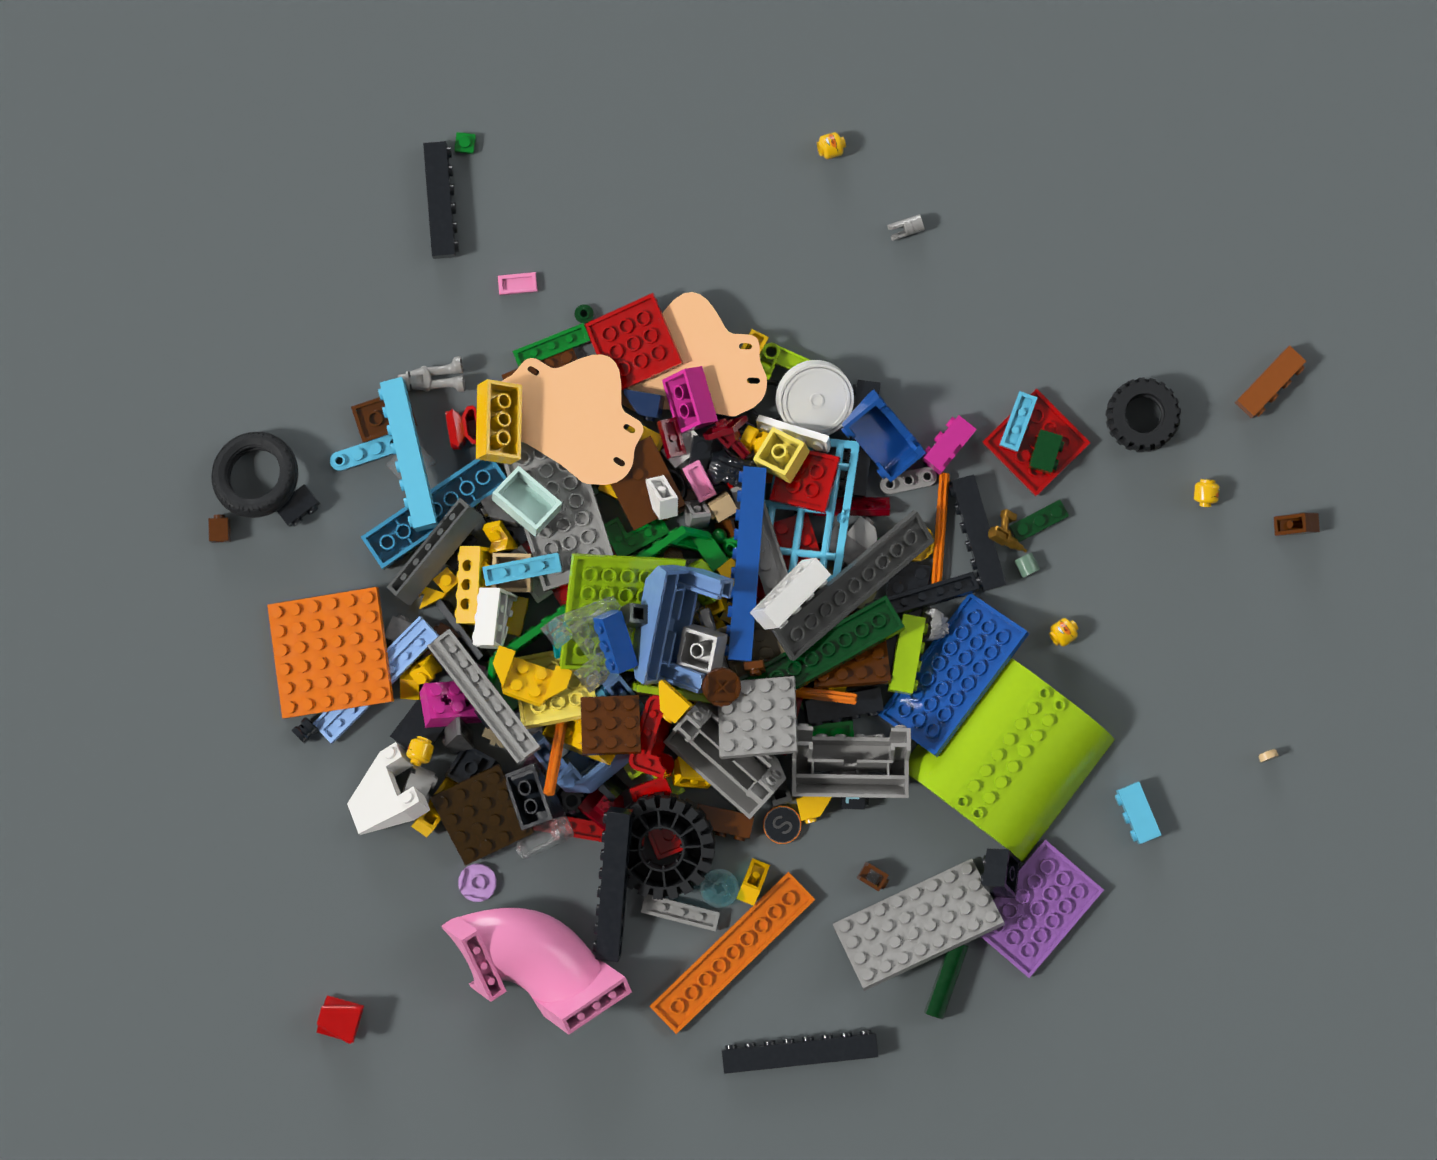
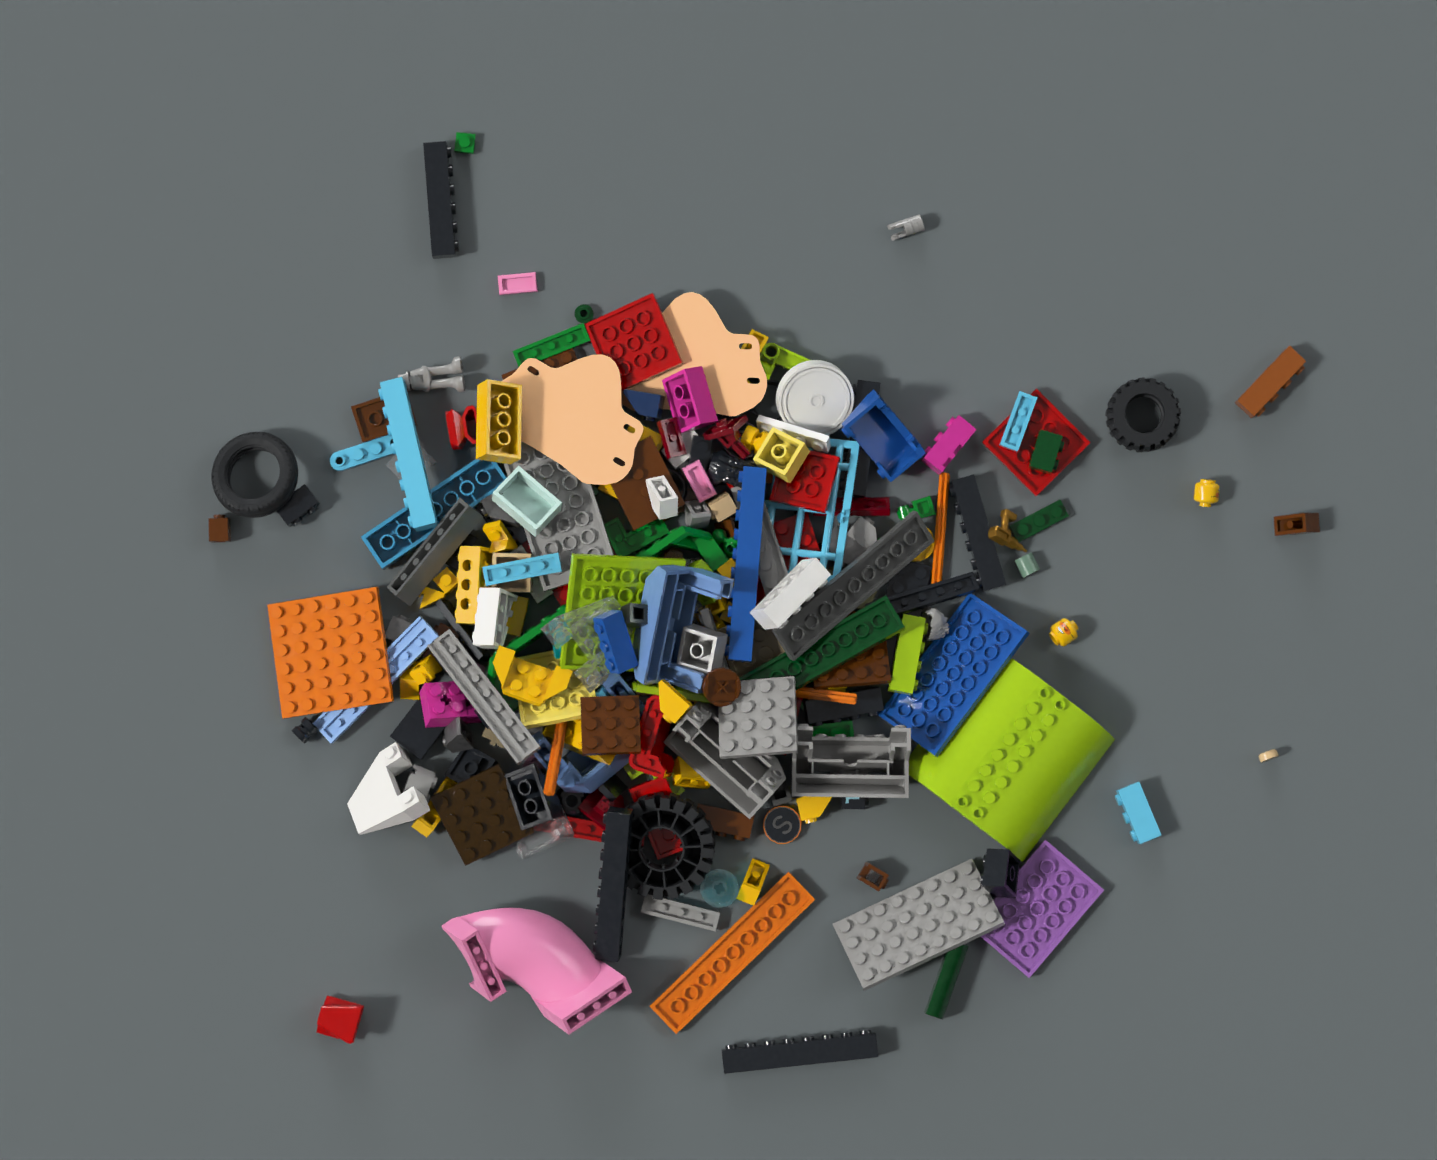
(420, 751): yellow head -> none
(477, 882): lavender tile -> none
(755, 668): reddish brown plate -> none
(831, 145): yellow head -> none
(918, 481): light grey plate -> none
(923, 506): none -> green plate

